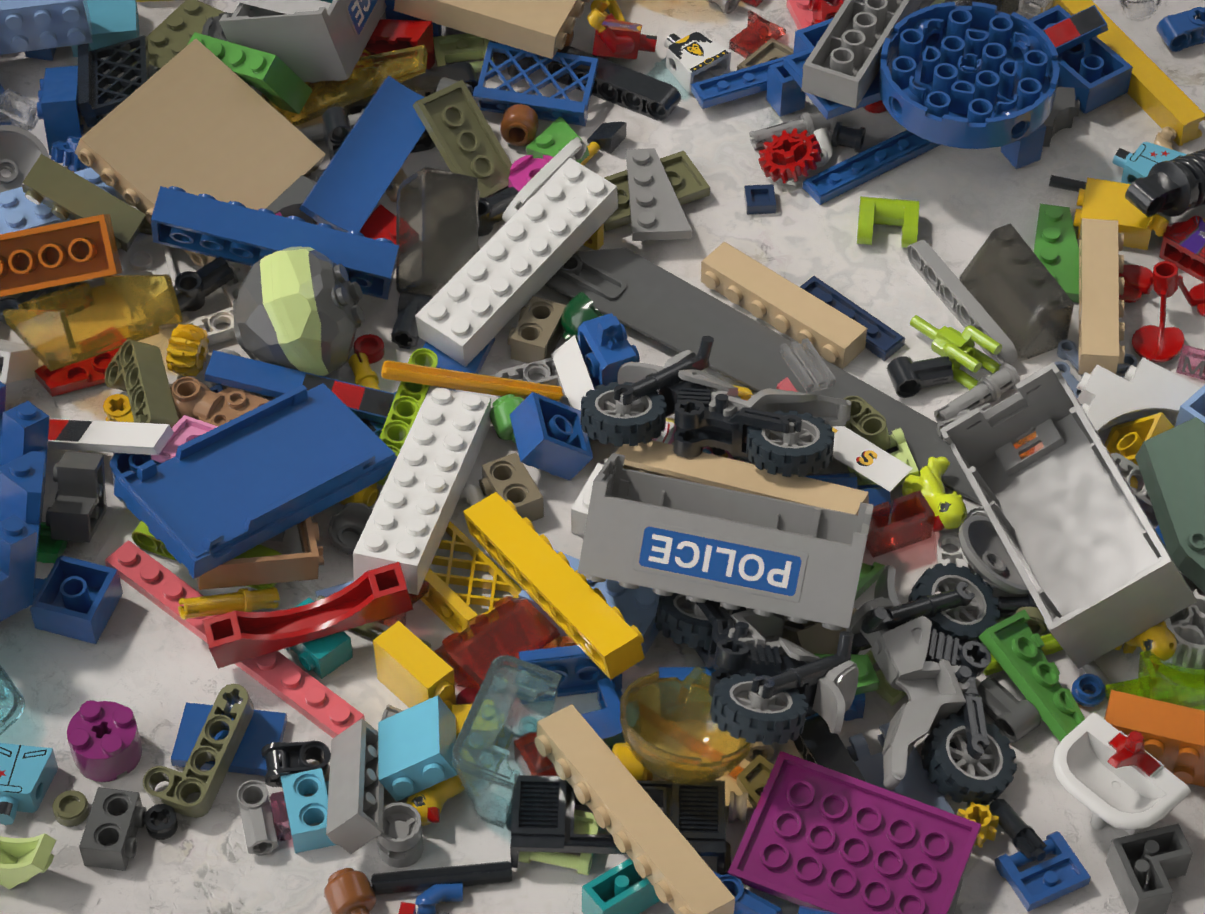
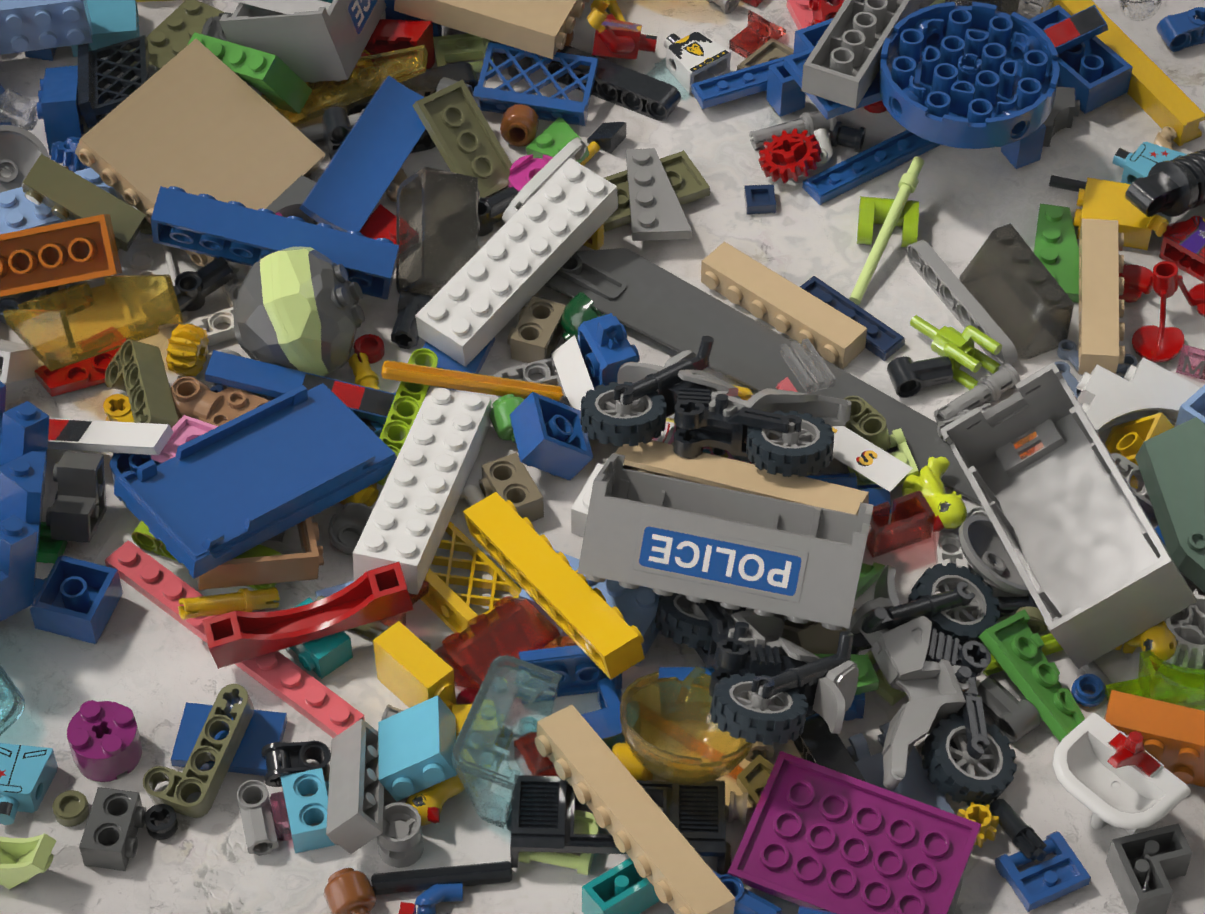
(906, 186): none -> yellowish green bar

